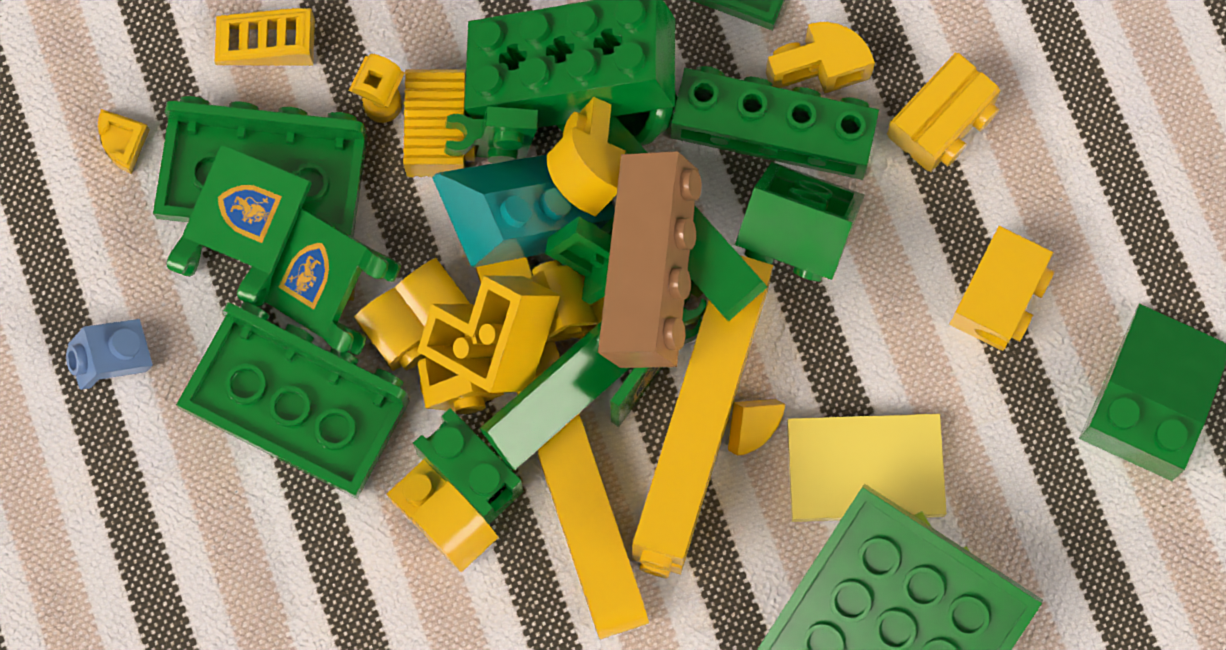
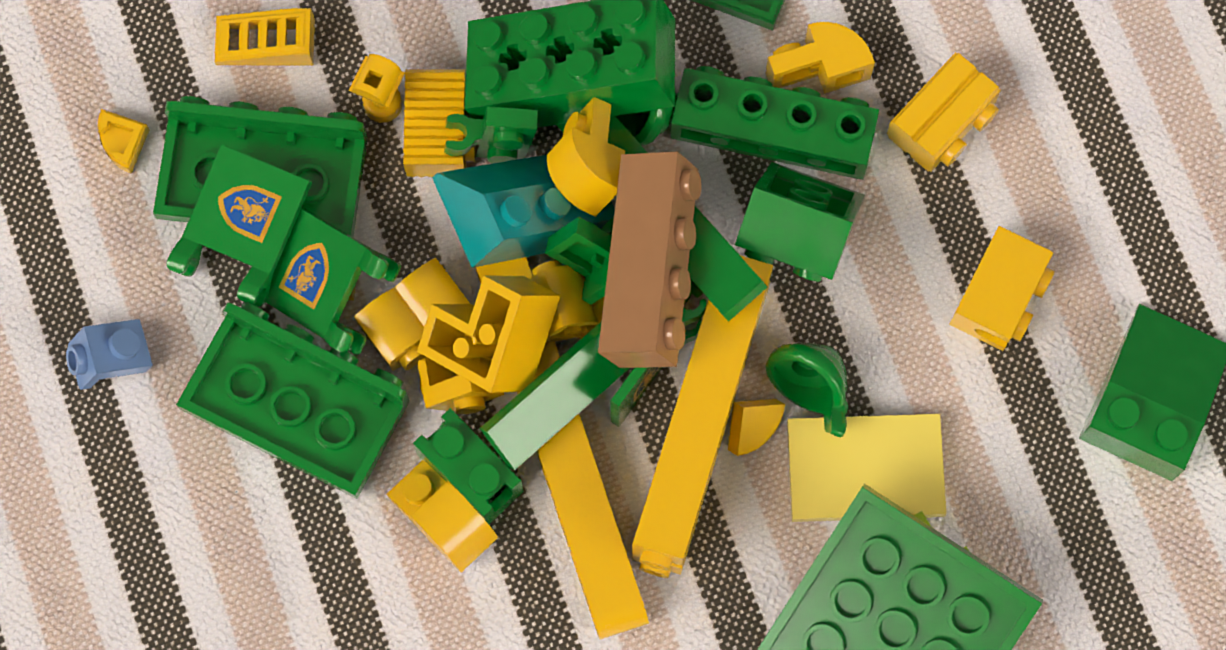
(813, 380): none -> green hat

